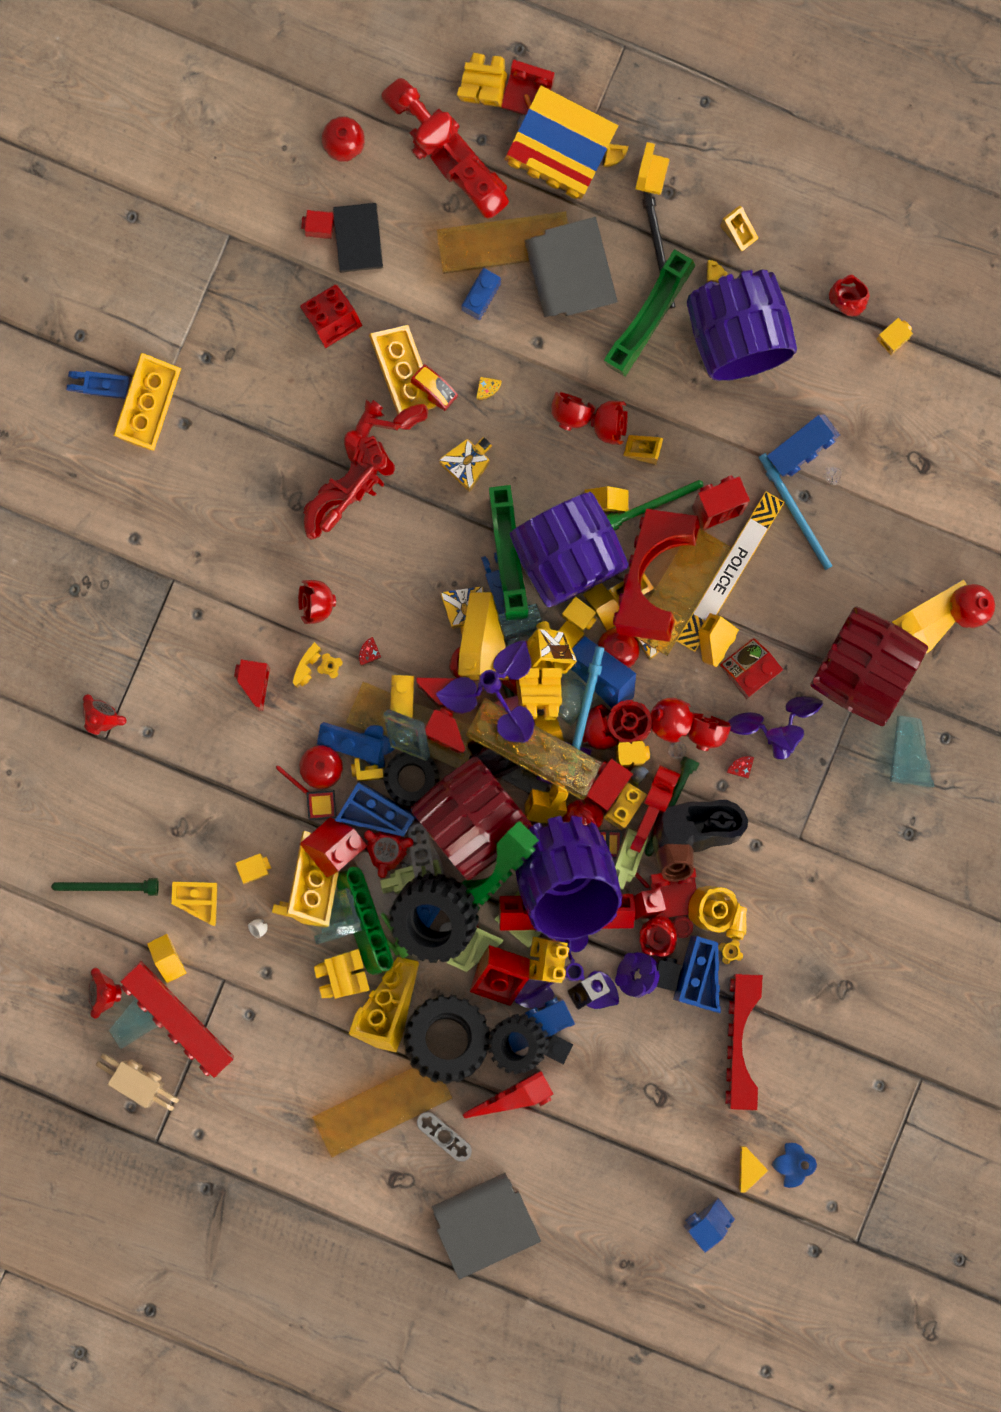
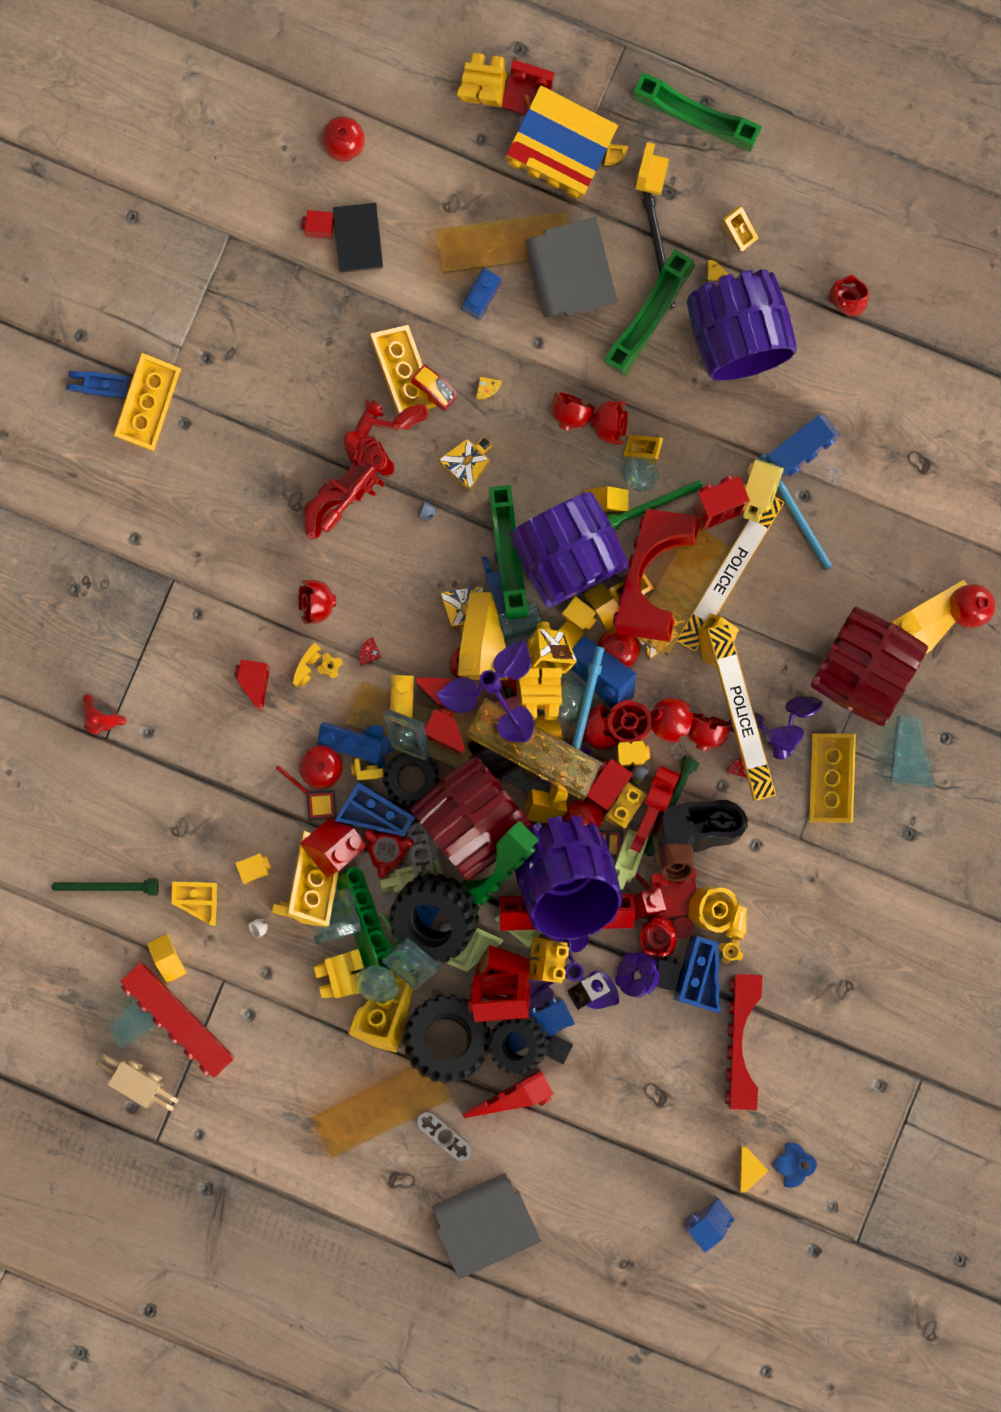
(102, 993): red rock -> none
(331, 315): red bracket -> none
(373, 980): none -> clear light blue hair
(411, 963): none -> clear light blue tile
(427, 511): none -> sand blue hinge
(448, 150): red piece -> none
(495, 985): none -> red window
(640, 474): none -> clear light blue hair
(724, 126): none -> green arch
(740, 712): none -> tile
(751, 668): red slope -> none
(761, 487): none -> light yellow brick
(832, 778): none -> yellow slope
(895, 335): yellow brick -> none

